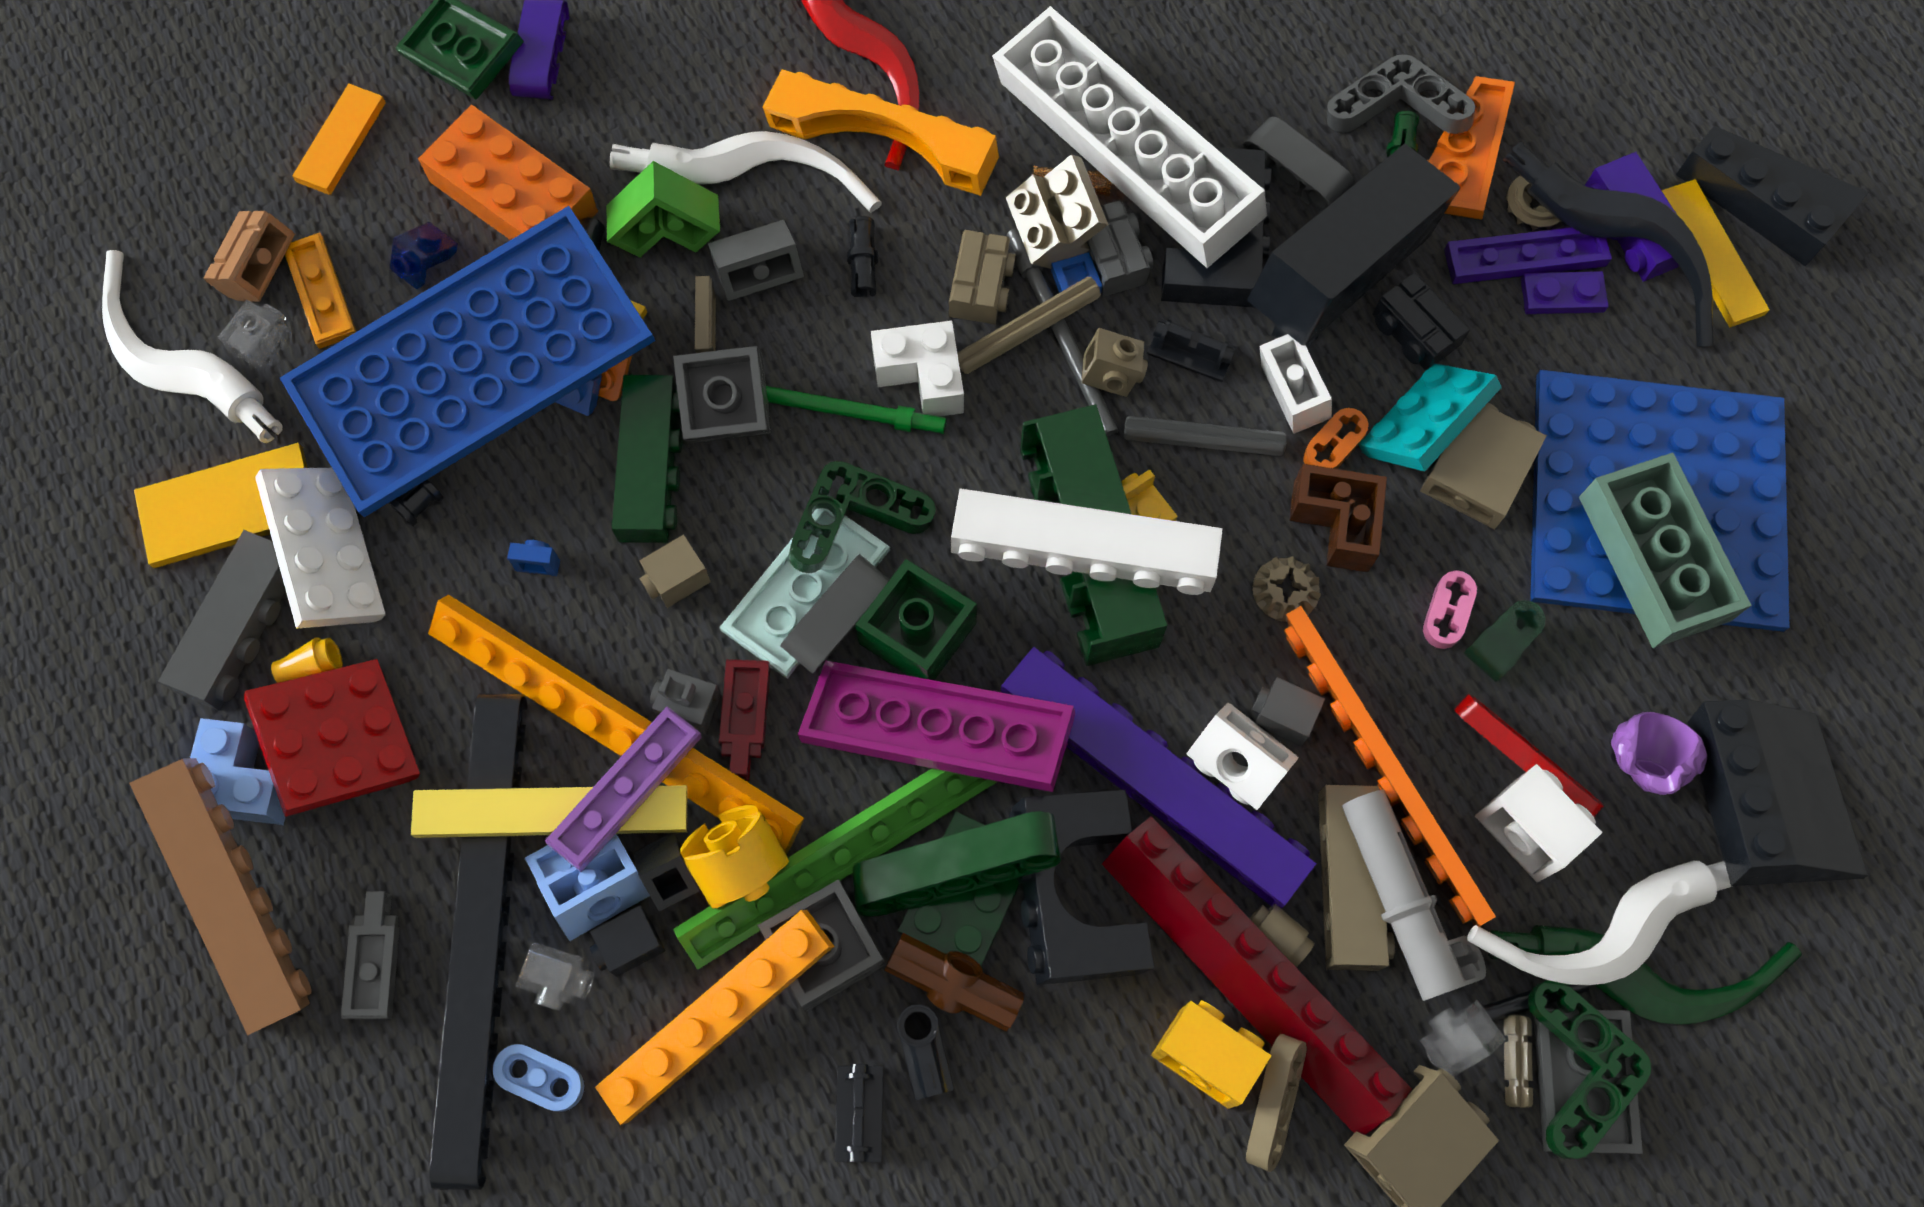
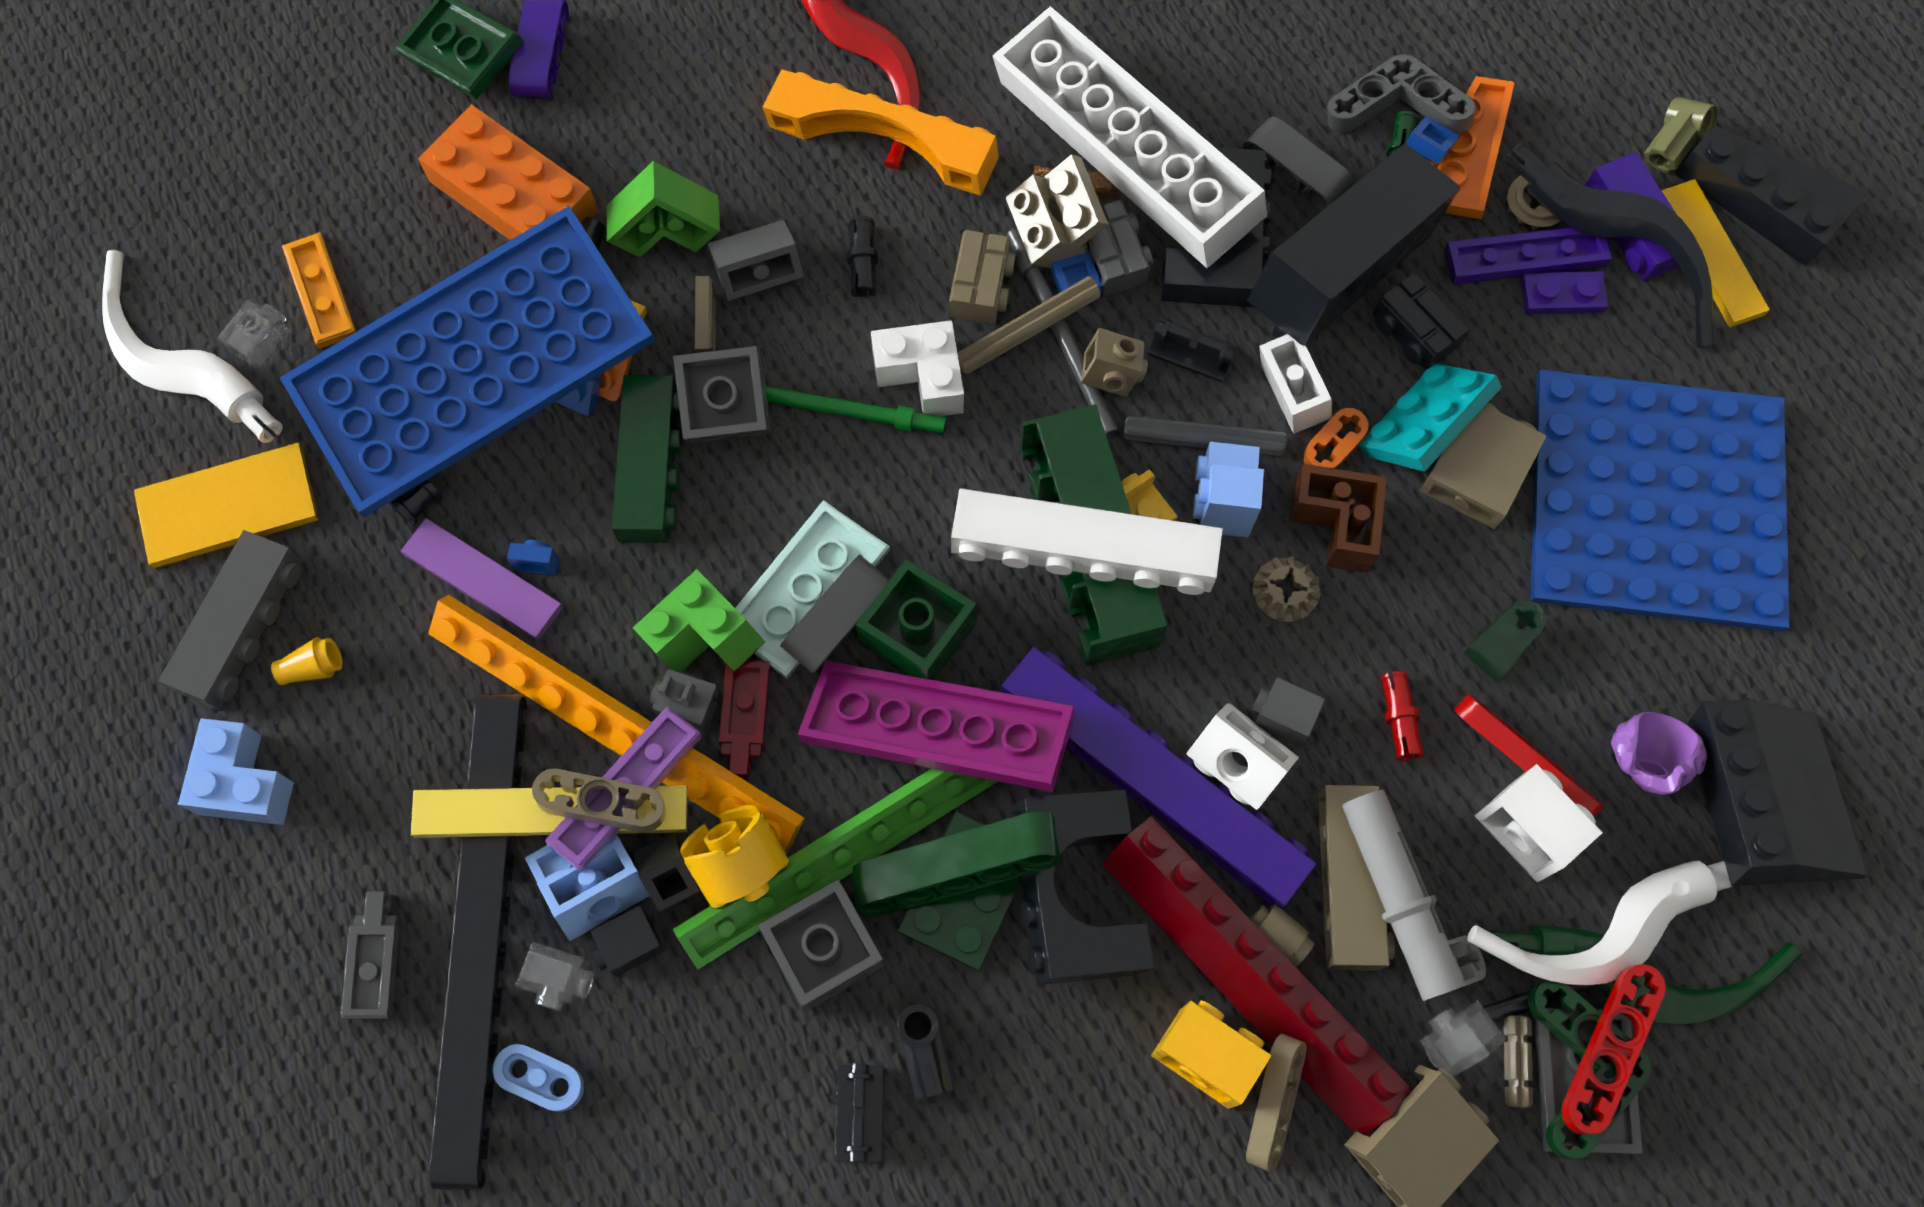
(222, 893): medium nougat brick -> none
(249, 256): medium nougat brick -> none
(319, 547): white plate -> none
(330, 736): red plate -> none
(339, 139): light orange tile -> none
(418, 251): clear blue bracket -> none
(482, 579): none -> medium lavender tile
(569, 780): none -> dark tan beam
(673, 572): dark tan brick -> none
(693, 620): none -> bright green brick
(714, 1016): light orange plate -> none
(736, 156): white animal -> none
(852, 497): dark green beam -> none
(954, 982): reddish brown piece -> none
(1229, 488): none -> light blue brick
(1375, 751): orange plate -> none
(1402, 716): none -> red pin
(1432, 140): none -> blue plate
(1459, 612): bright pink beam -> none
(1621, 1053): none -> red beam
(1663, 550): sand green brick -> none
(1683, 125): none -> olive piece

